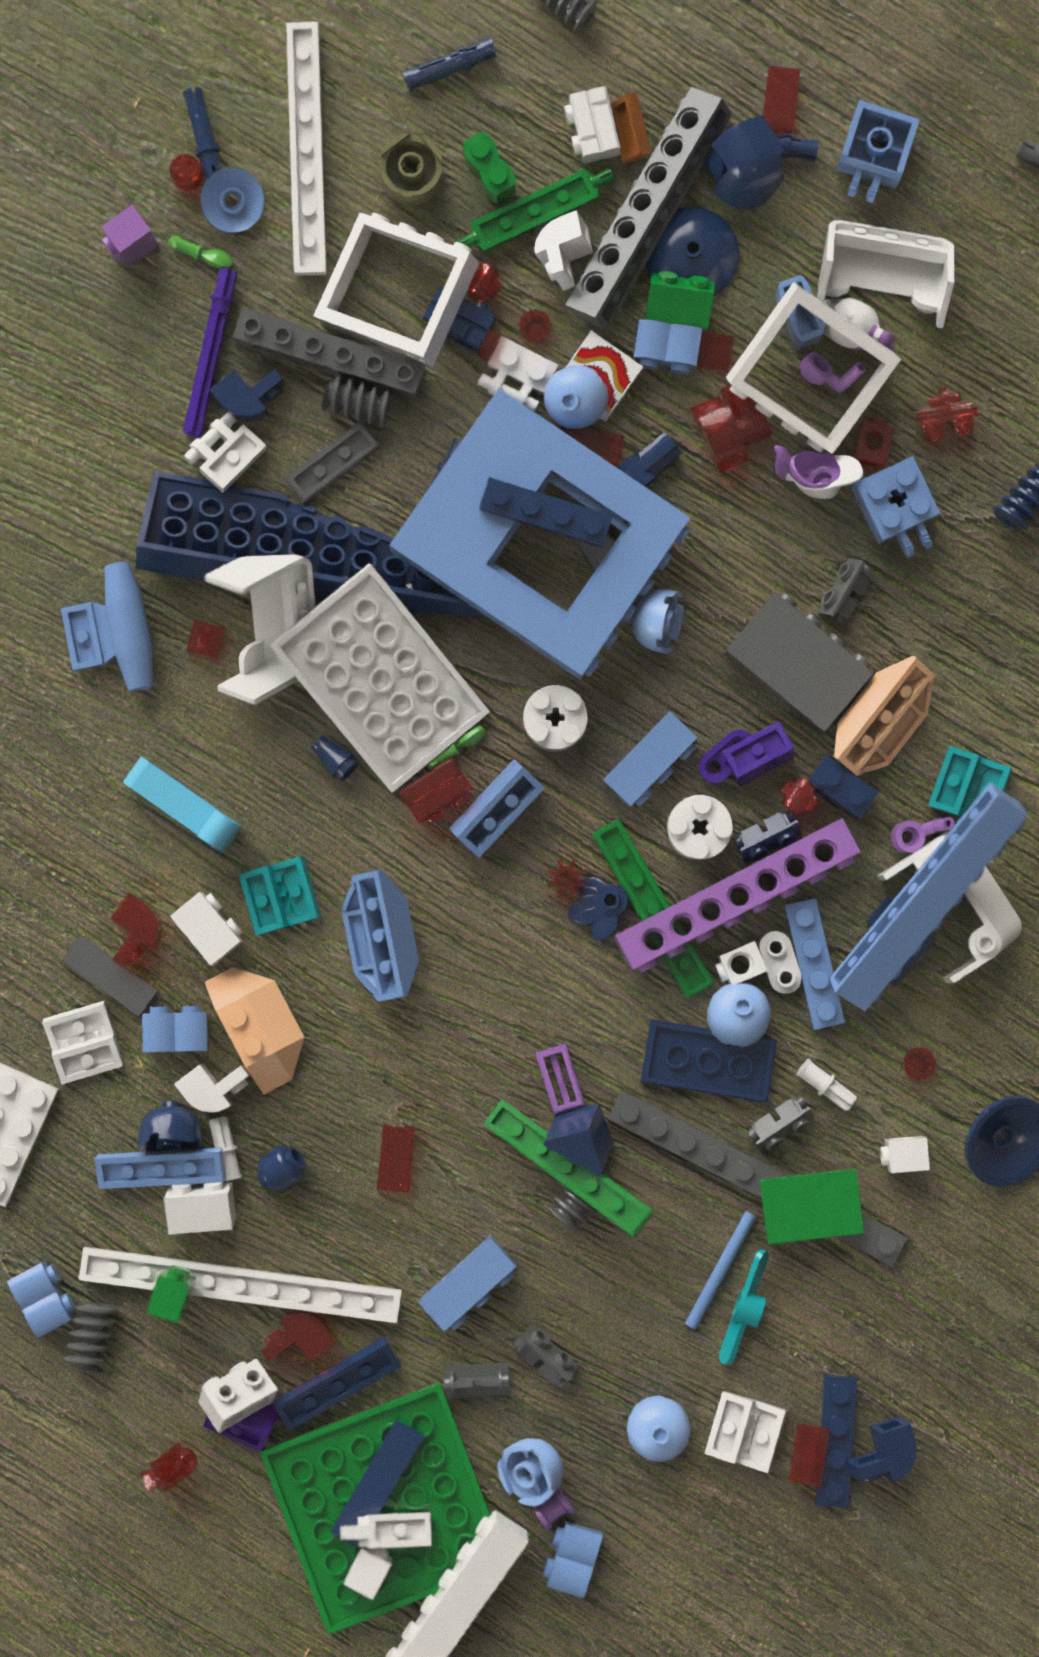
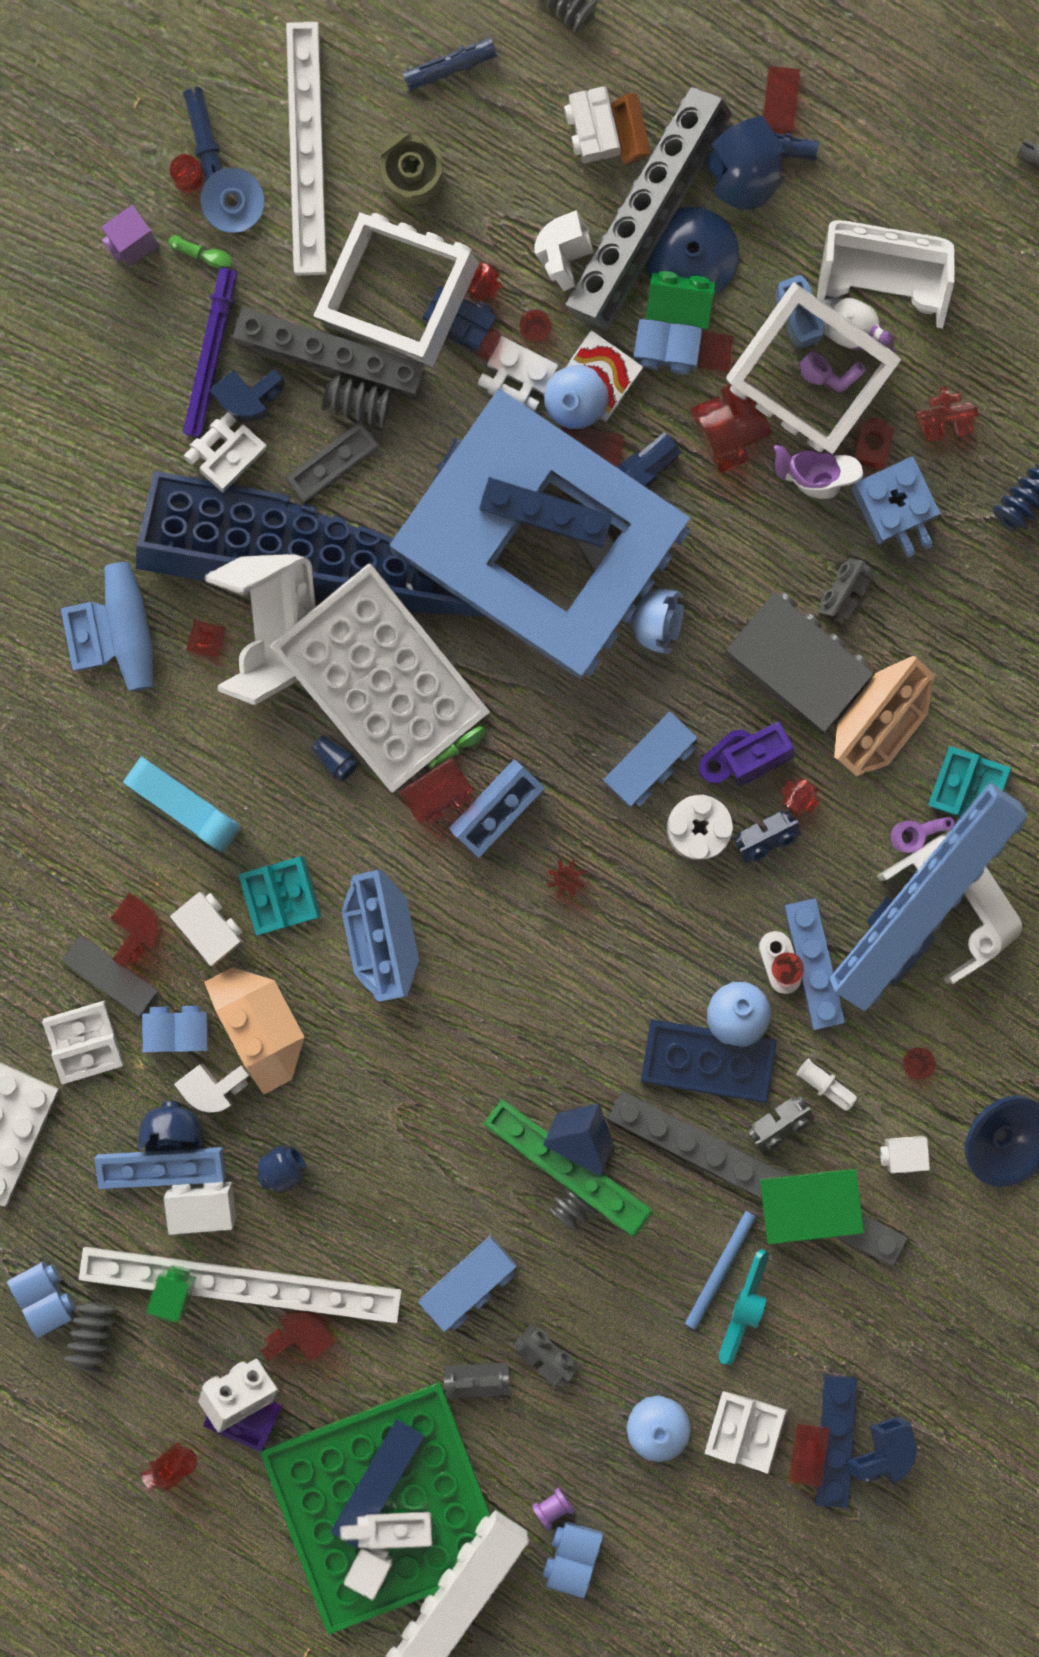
(223, 1138): white axle -> none
(337, 1383): dark blue plate -> none
(396, 1158): clear red tile -> none
(484, 163): green brick -> none
(531, 1470): light blue cylinder -> none
(535, 210): green plate -> none
(541, 730): white brick -> none
(552, 1053): medium lavender tile -> none
(594, 908): dark blue plate -> none
(648, 901): green tile -> none
(755, 964): white brick -> none
(787, 968): none -> clear red tile
(834, 837): medium lavender brick -> none
(842, 787): dark blue brick -> none
(865, 161): medium blue hinge -> none

